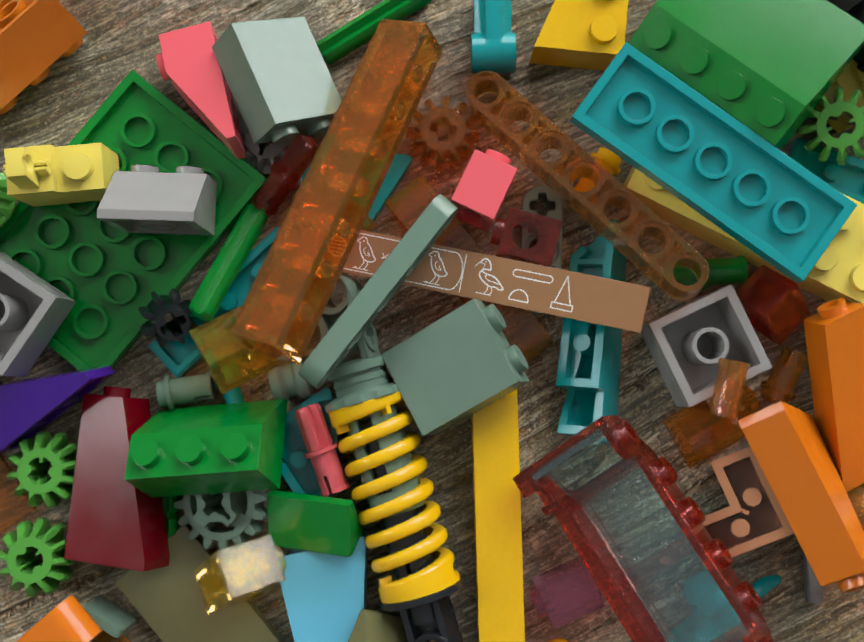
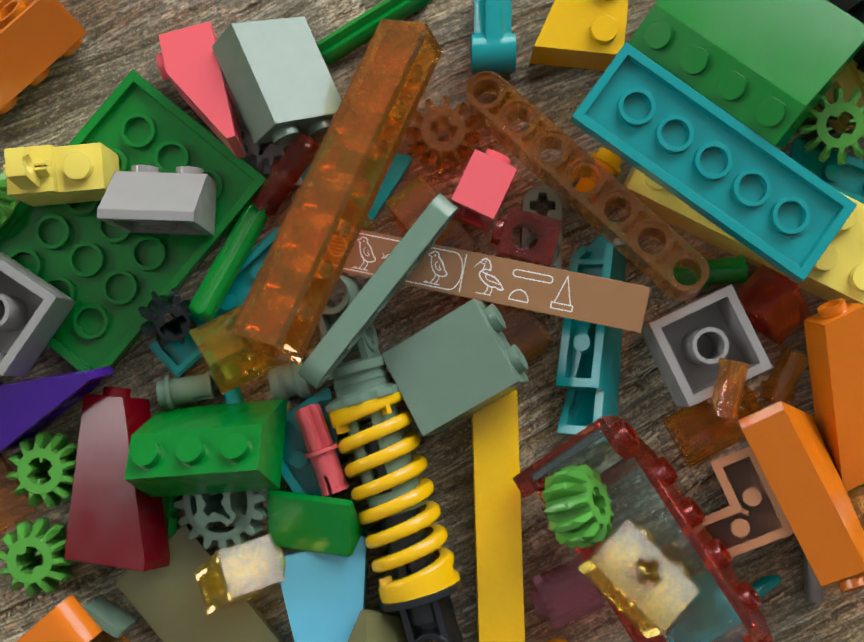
(577, 506): none -> bright green gear
(665, 585): none -> clear yellow brick

